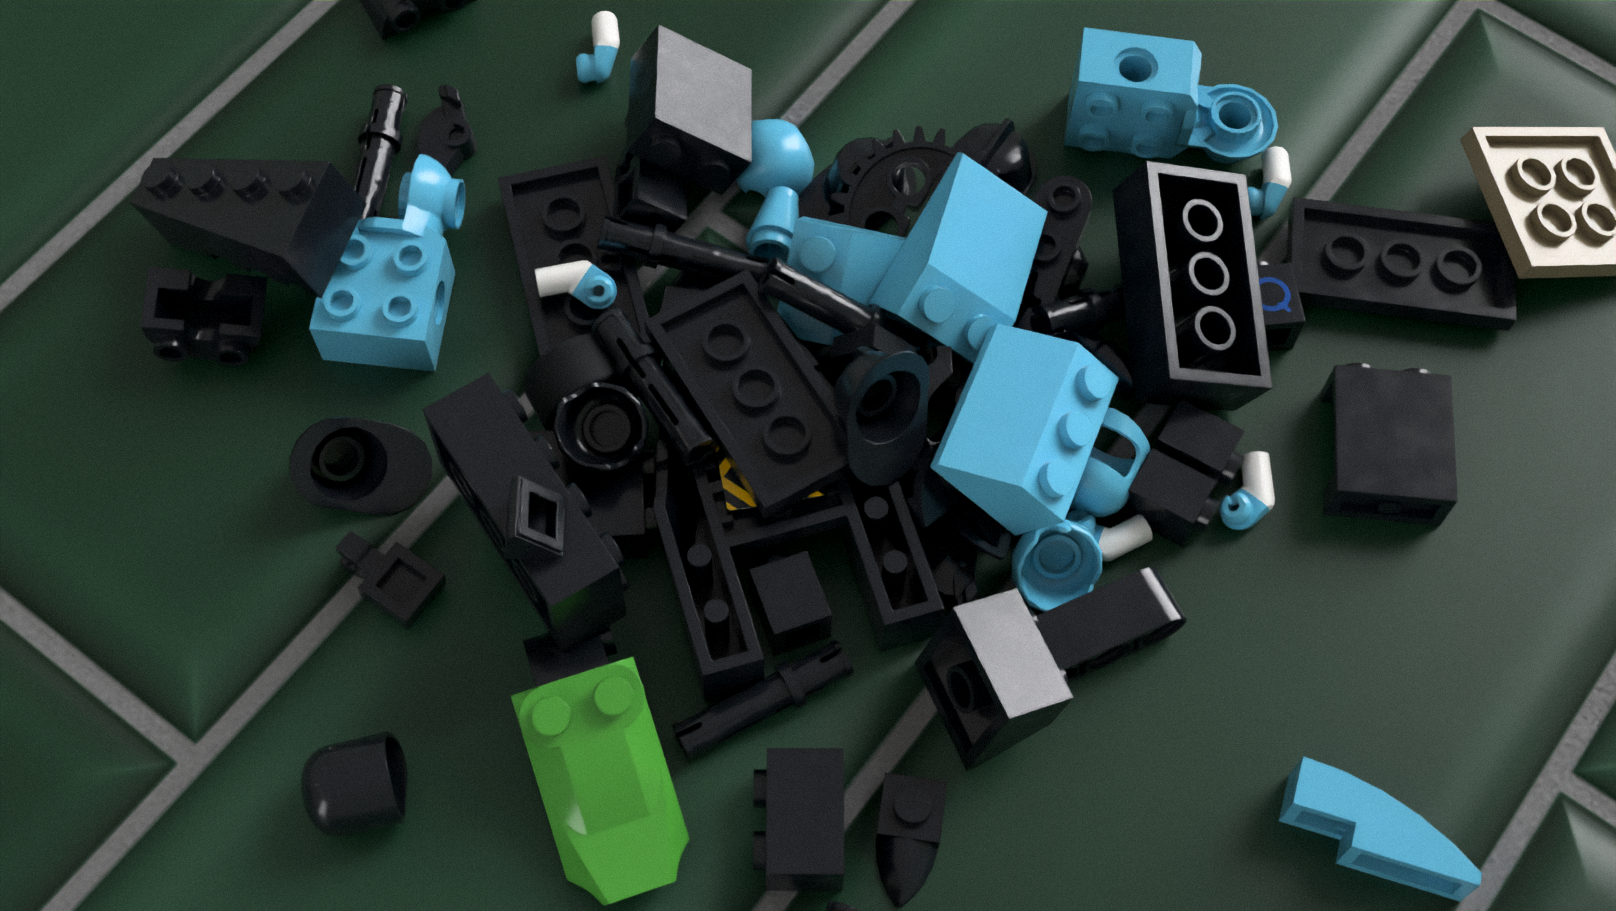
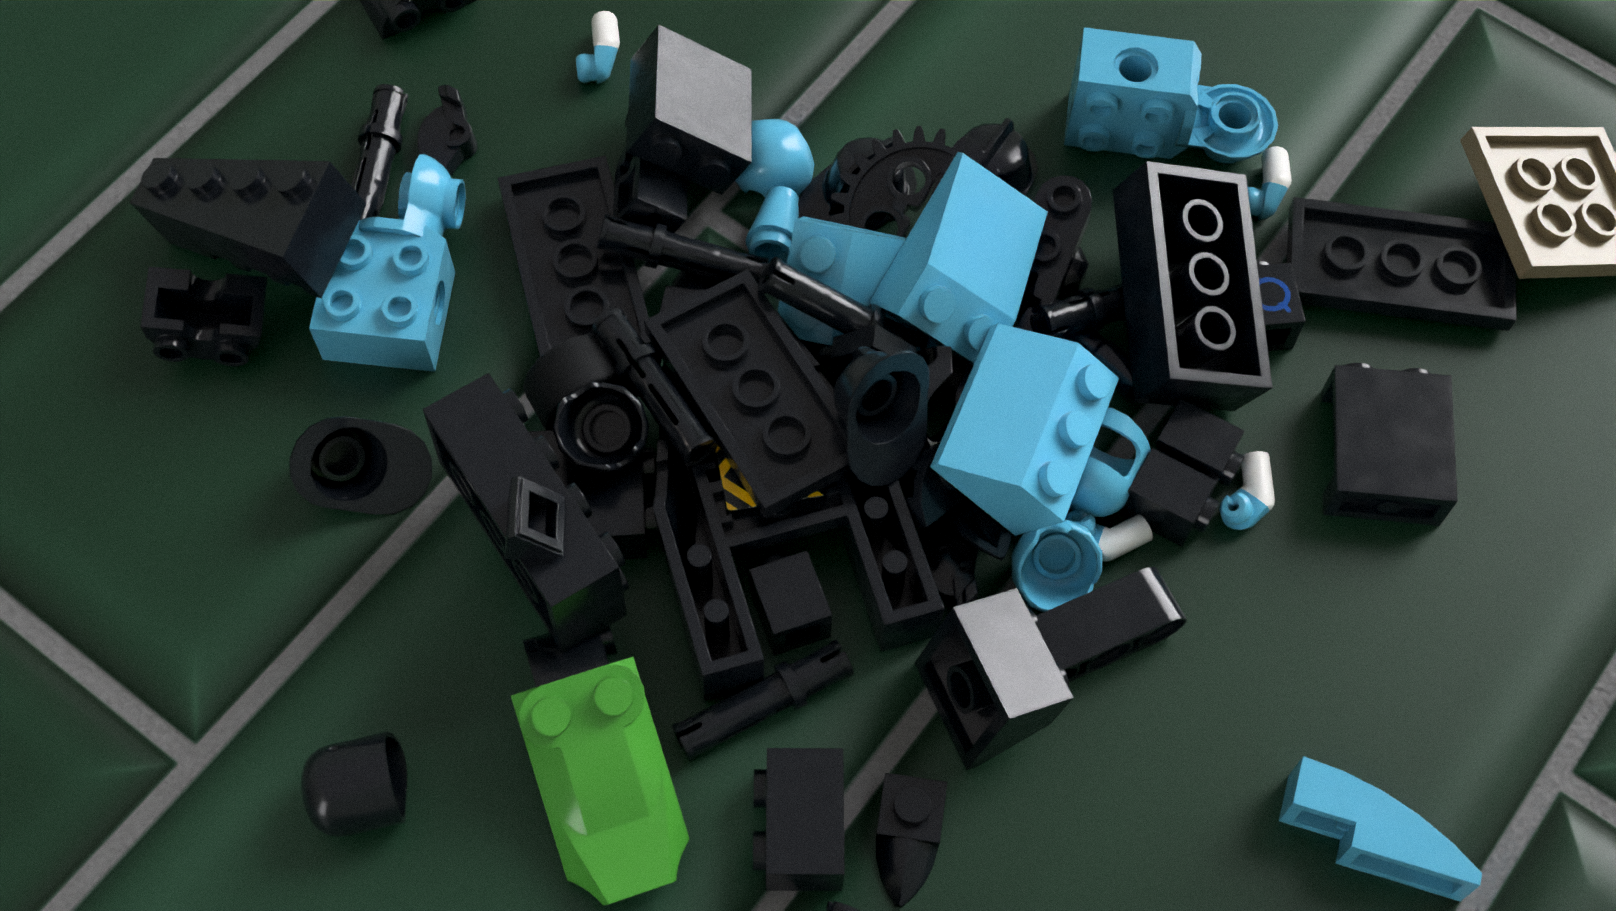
(393, 582): black plate -> none
(580, 280): arm -> none

